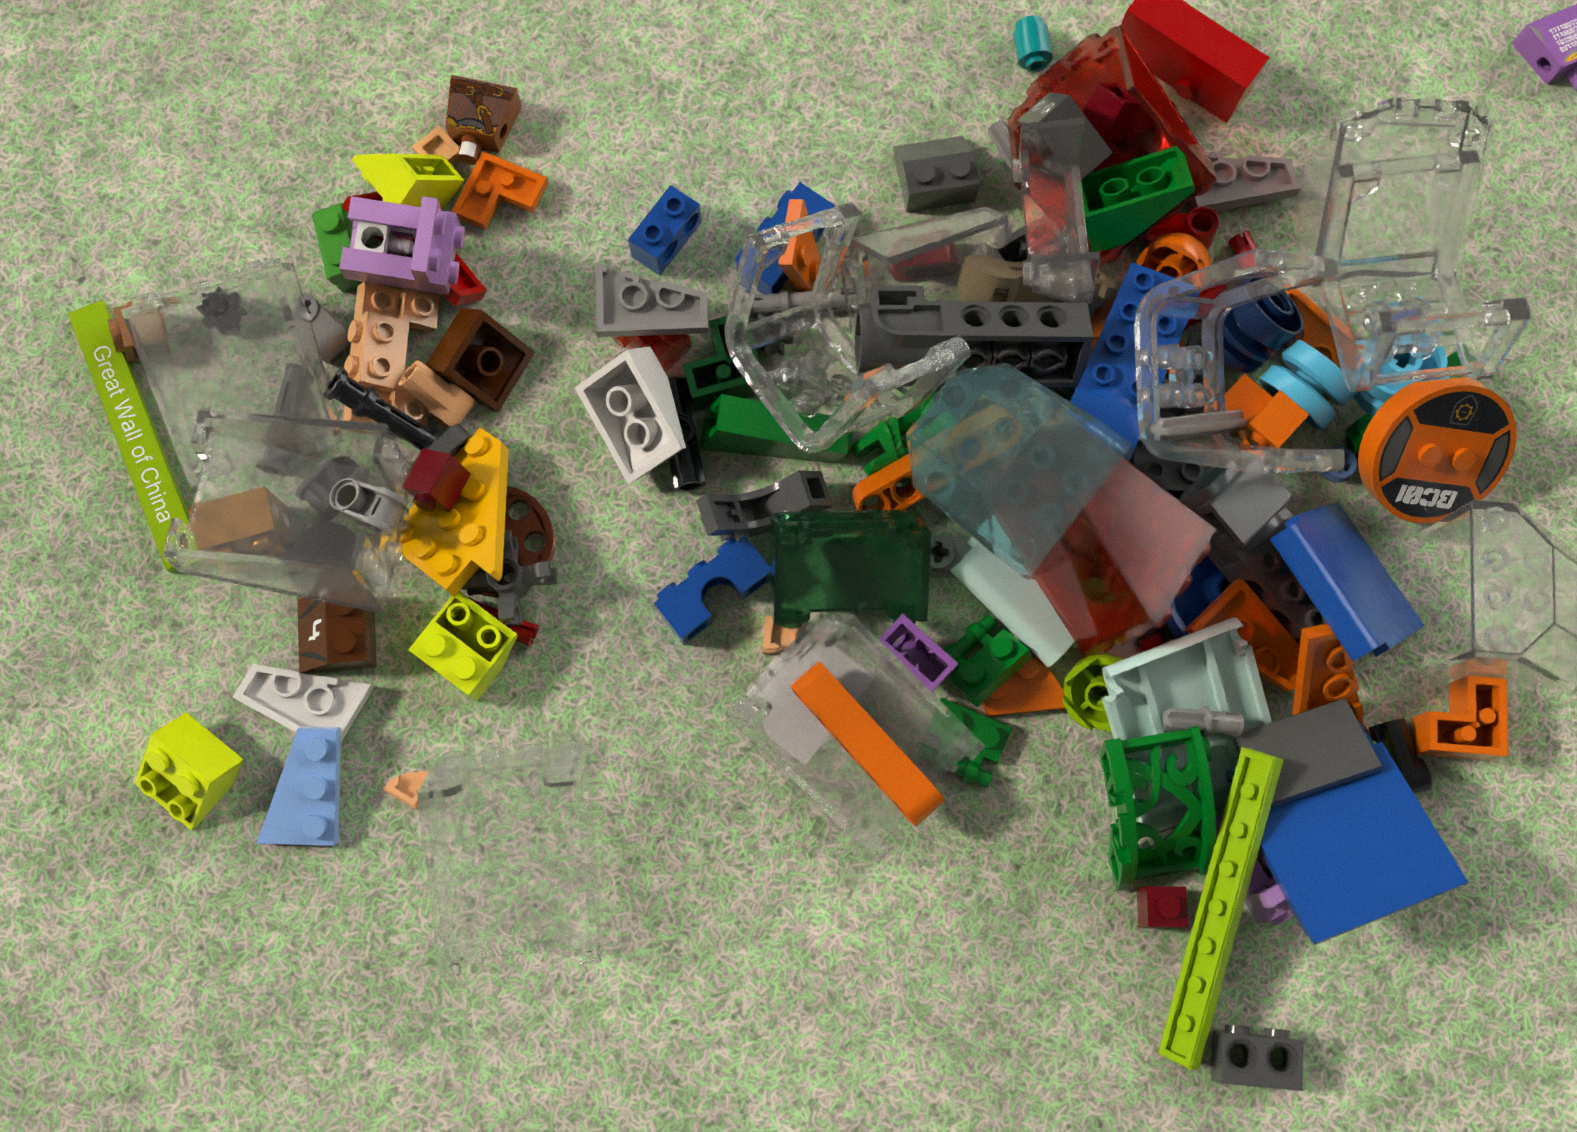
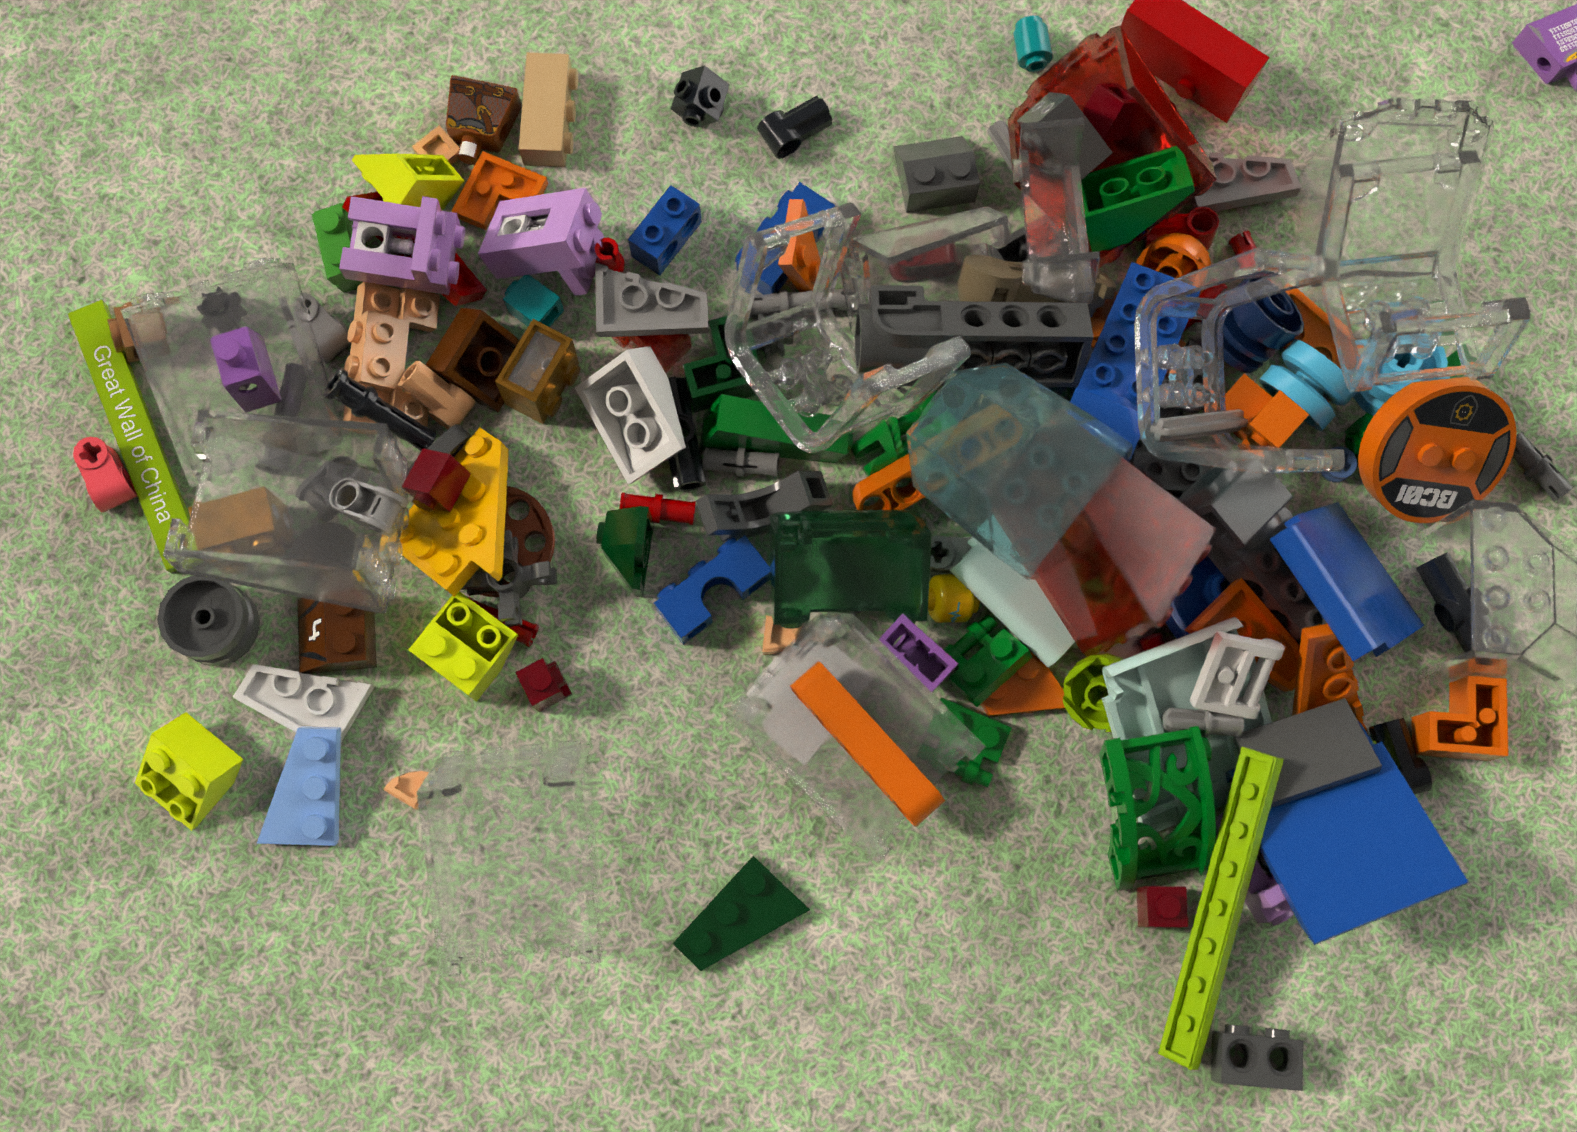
(104, 478): none -> coral piece
(208, 620): none -> dark grey wheel
(242, 361): none -> medium lavender torso
(531, 300): none -> teal brick
(538, 372): none -> pearl gold piece
(543, 684): none -> dark red brick
(545, 236): none -> lavender brick
(547, 109): none -> tan brick
(609, 255): none -> red pin
(627, 544): none -> dark green slope
(661, 508): none -> red pin
(699, 96): none -> black brick
(738, 915): none -> dark green wing
(741, 461): none -> light grey pin
(787, 130): none -> black piece
(950, 600): none -> yellow head
(1226, 672): none -> white plate
(1451, 597): none -> black piece
(1540, 468): none -> dark grey pin

